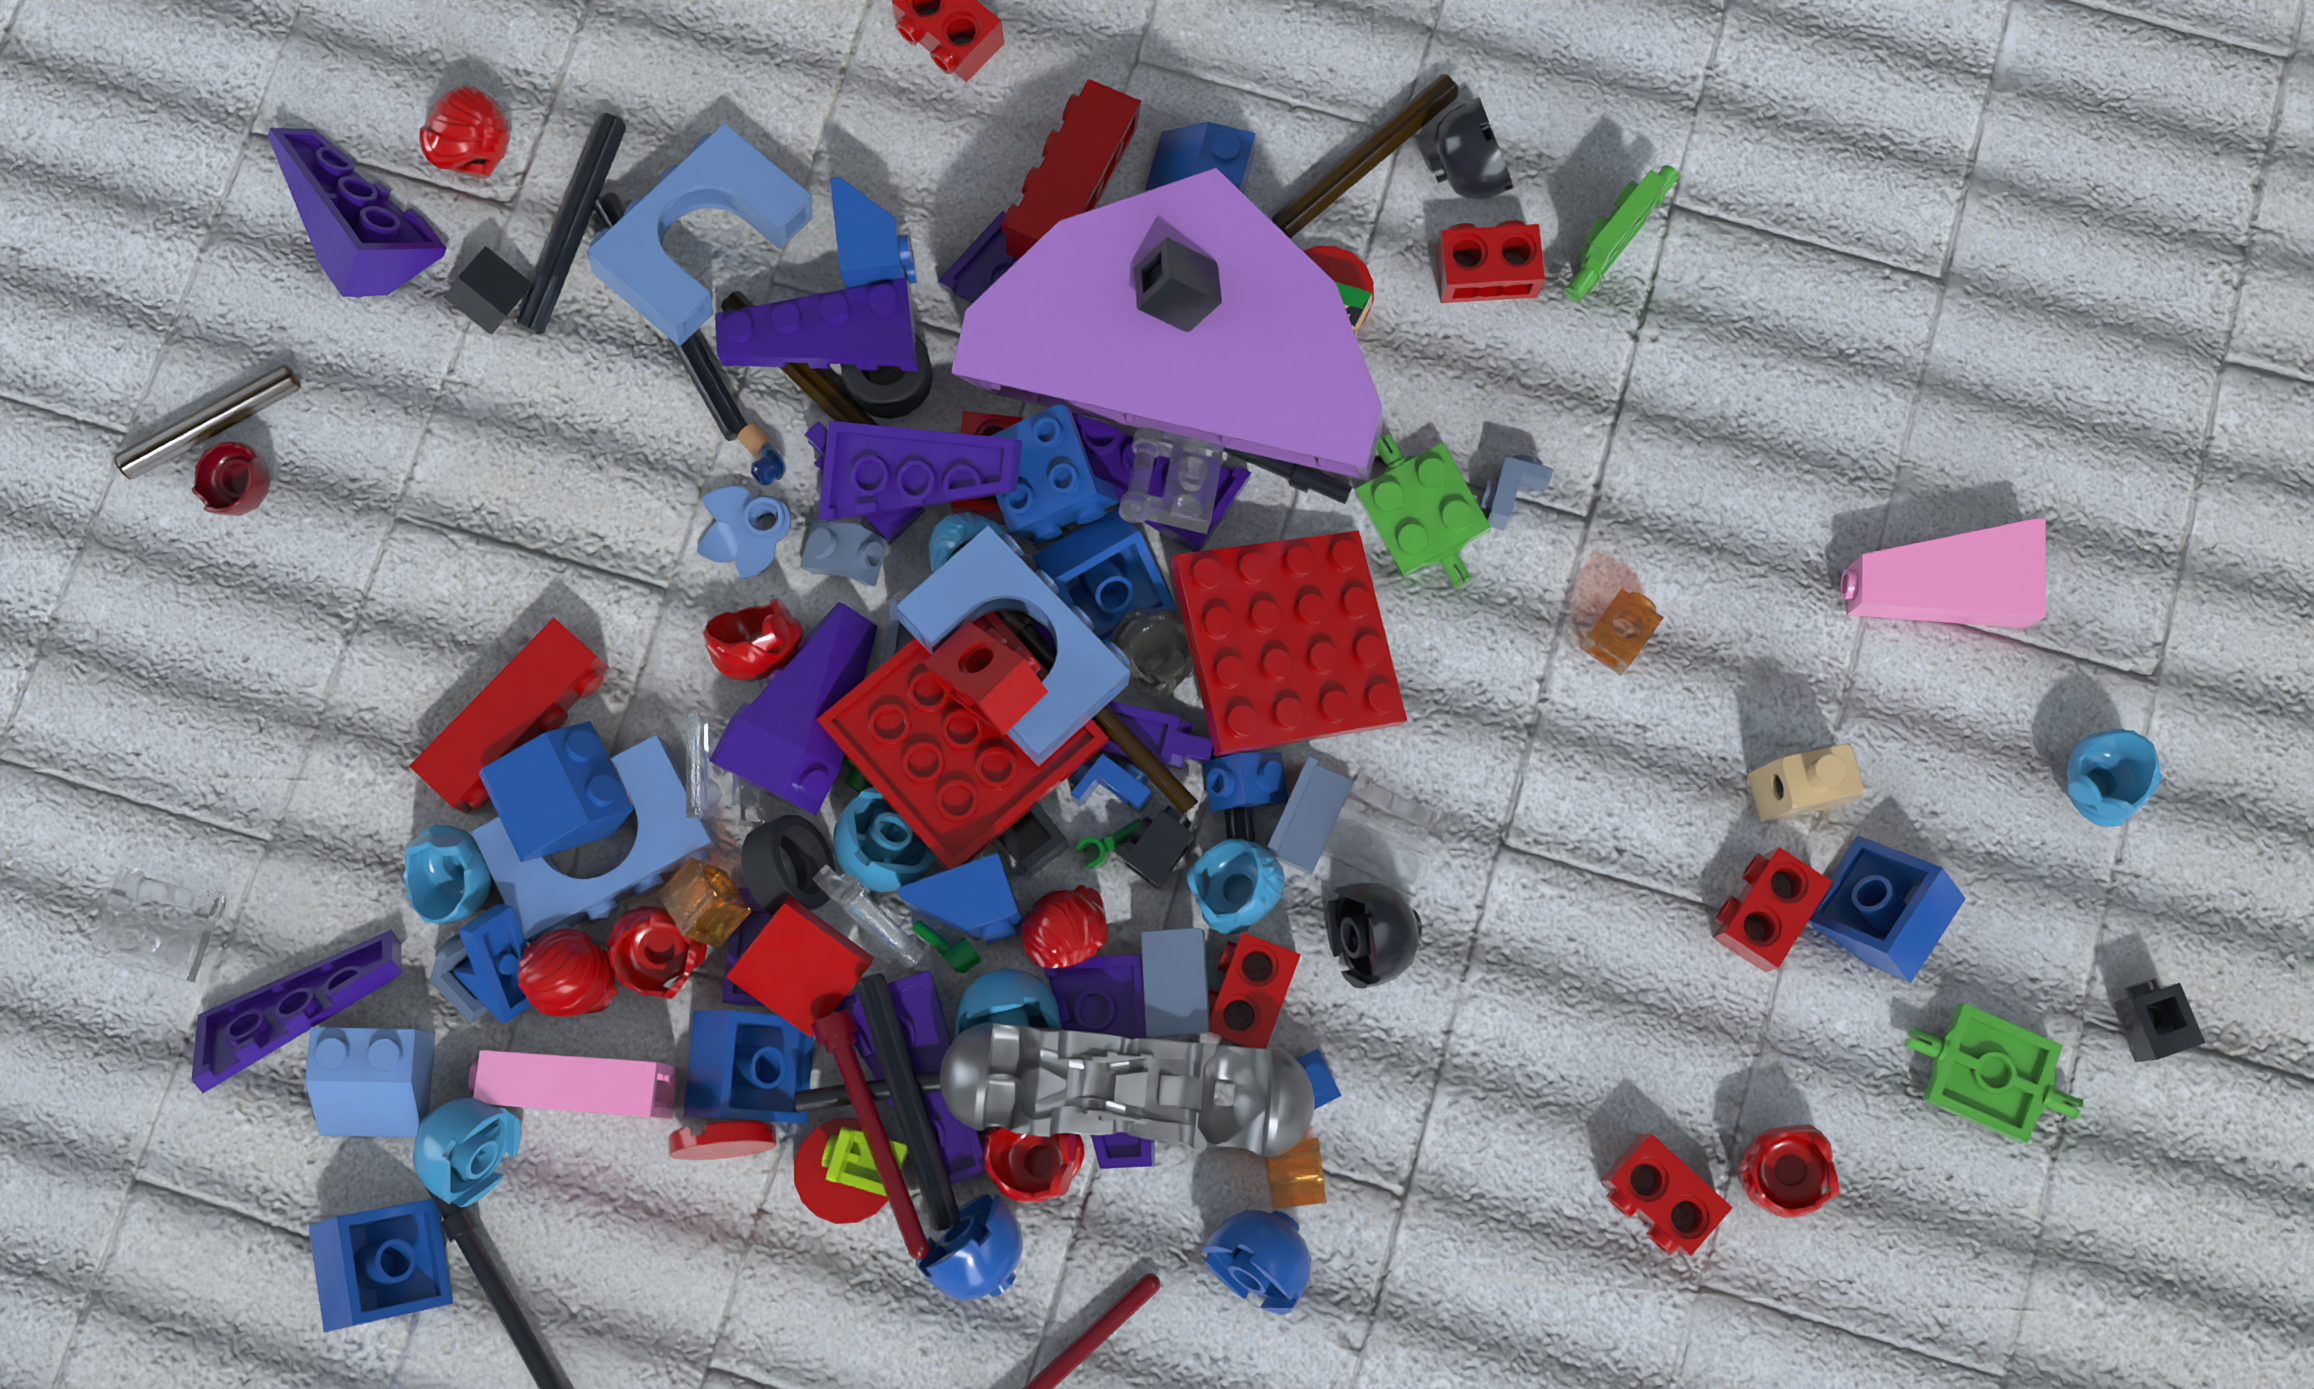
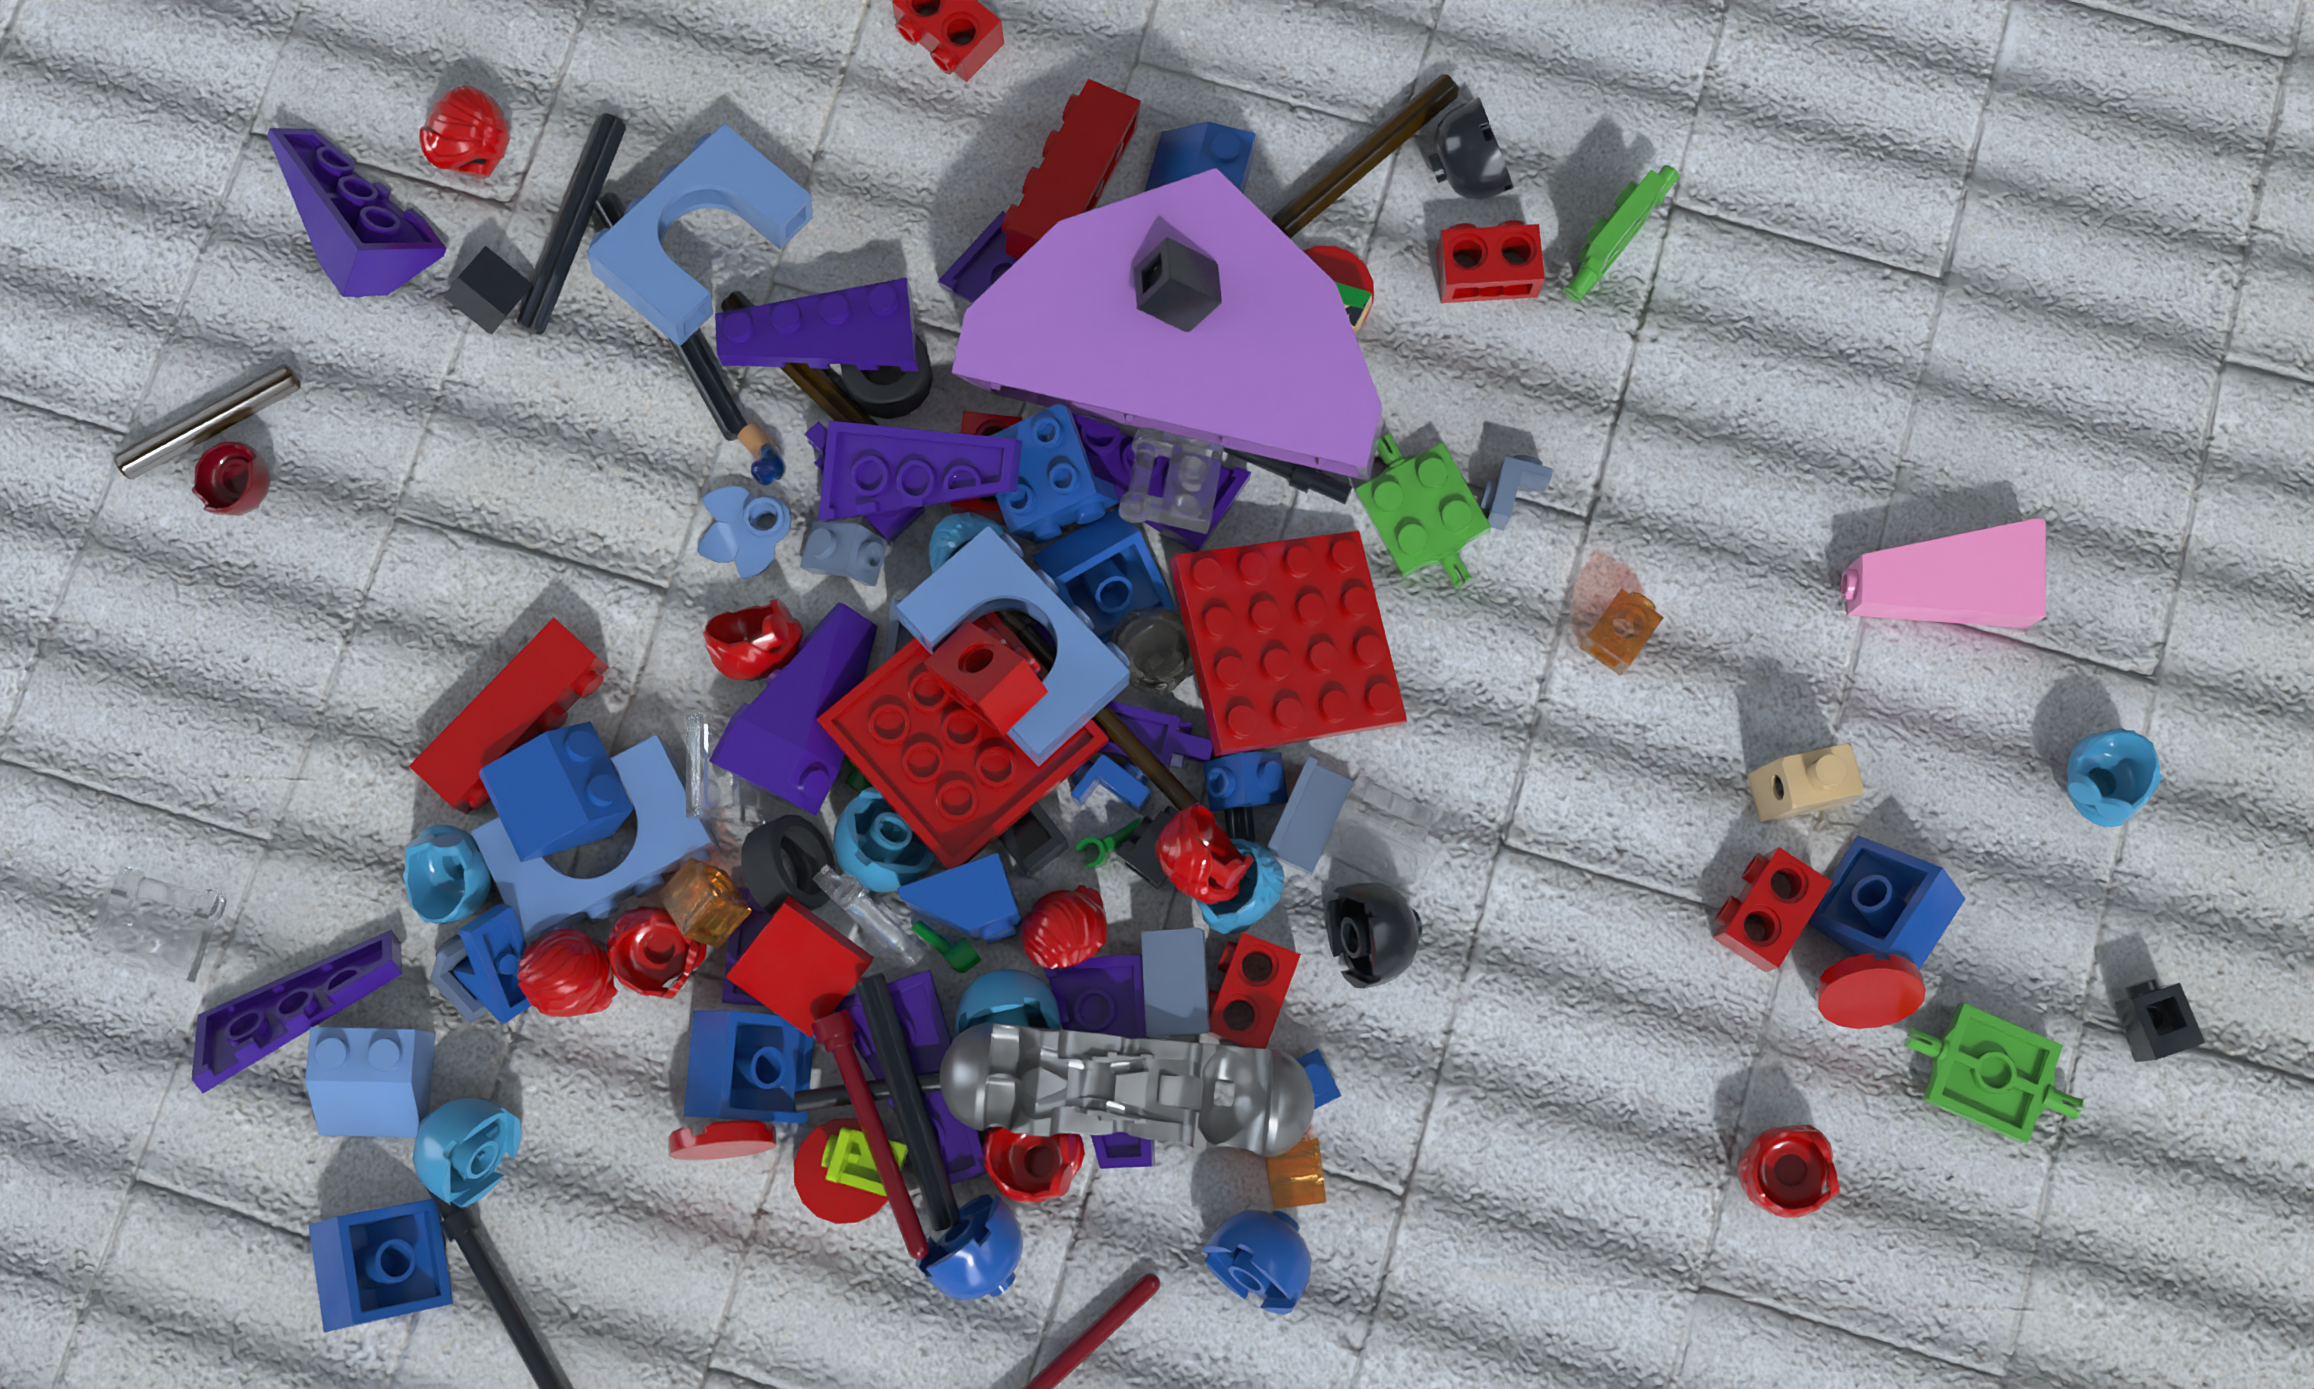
(575, 1083): bright pink slope -> none
(868, 240): blue slope -> none
(1201, 856): none -> red hair
(1671, 1184): red brick -> none
(1870, 991): none -> red tile

